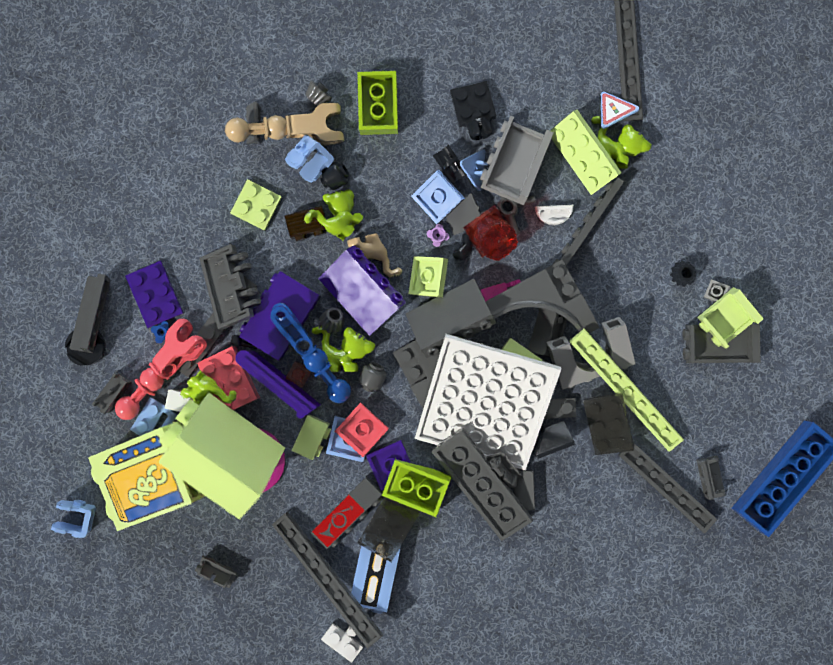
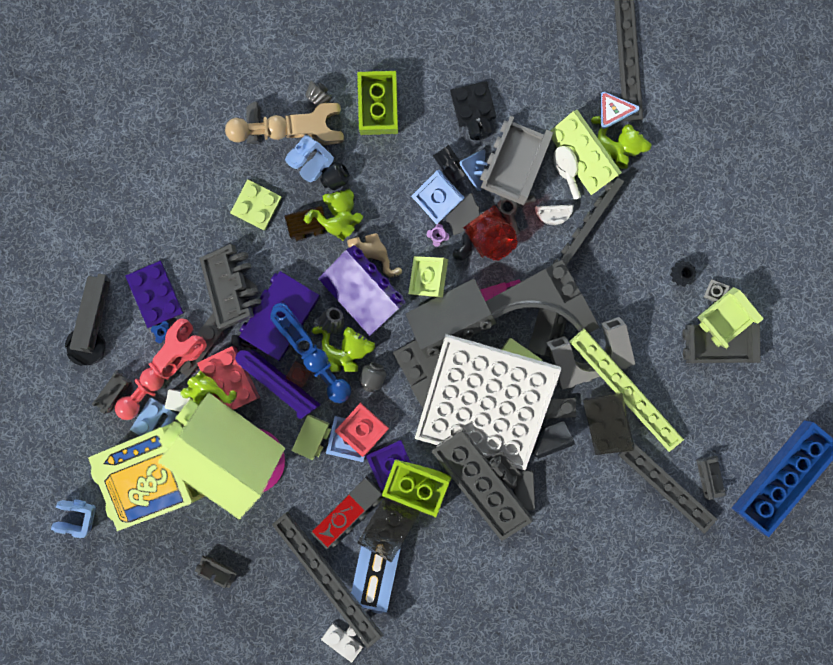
(567, 167): none -> white piece

